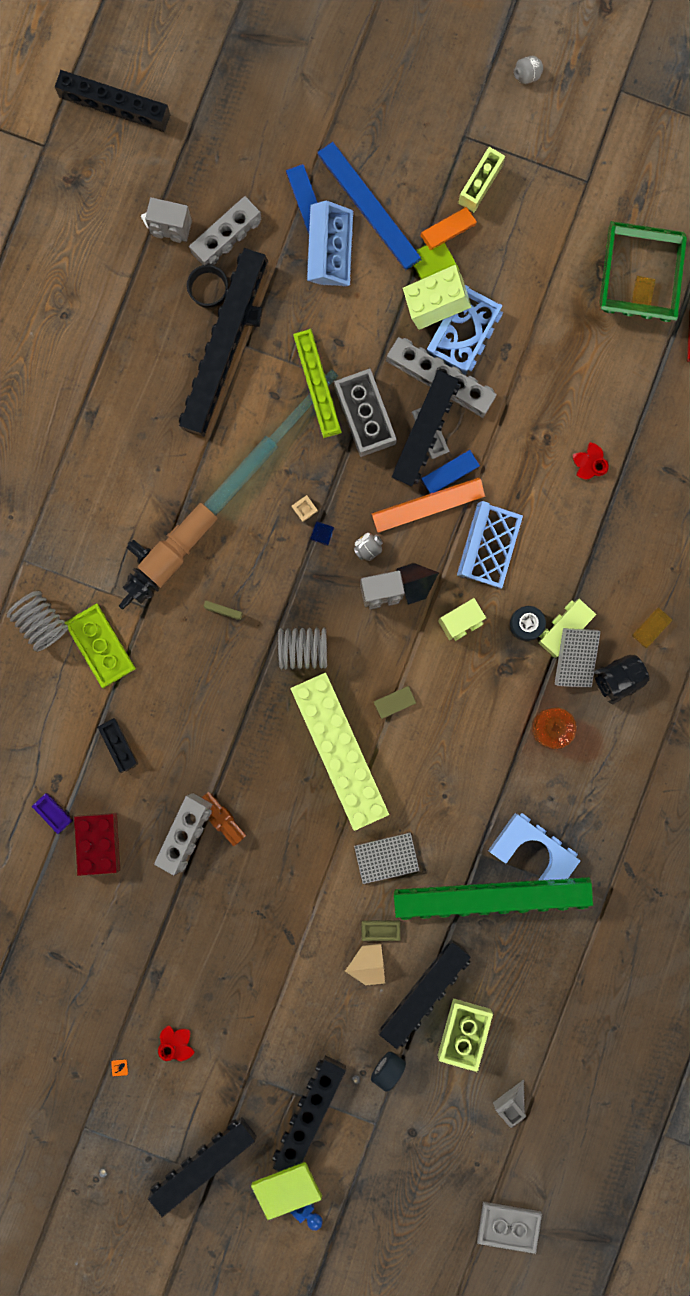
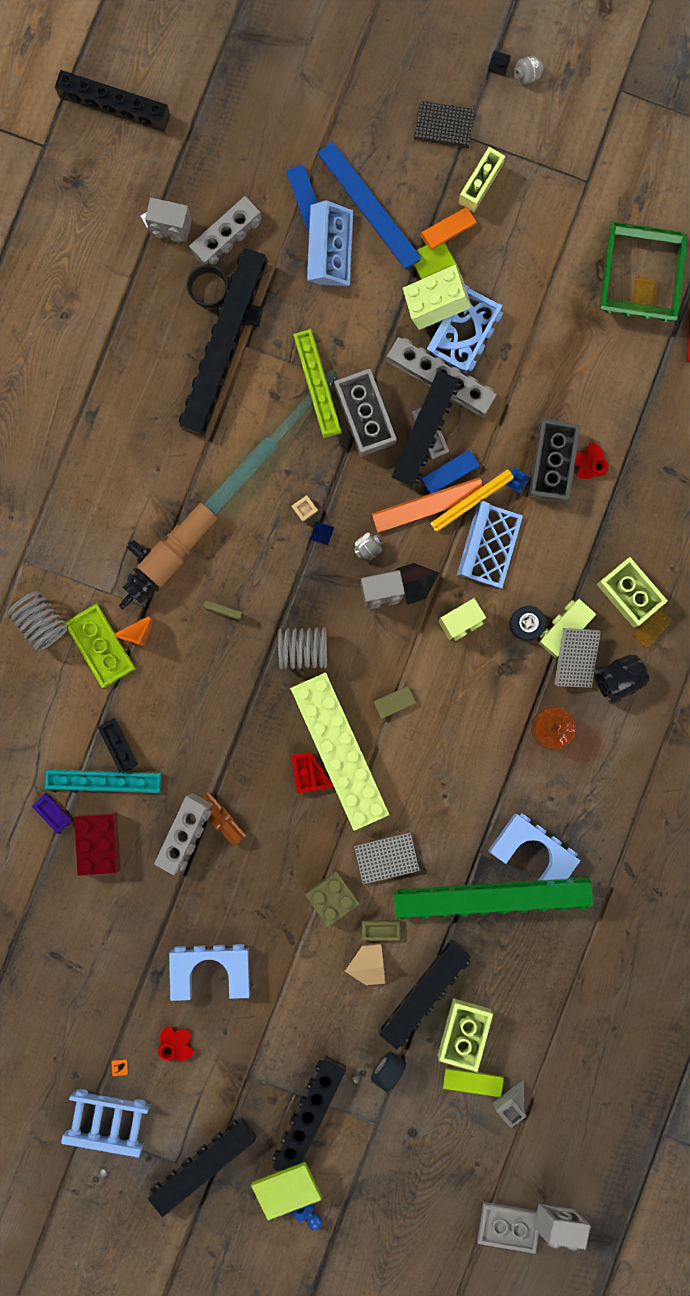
(93, 1139): none -> light blue fence
(103, 781): none -> teal tile
(137, 633): none -> orange slope
(233, 959): none -> light blue arch
(308, 773): none -> red wing
(332, 898): none -> olive brick
(444, 124): none -> clear smoke tile
(472, 500): none -> yellow axle
(473, 1082): none -> lime tile
(499, 63): none -> black plate
(519, 480): none -> blue tile
(554, 461): none -> dark grey brick
(562, 1227): none -> light grey brick
(632, 592): none -> yellowish green brick

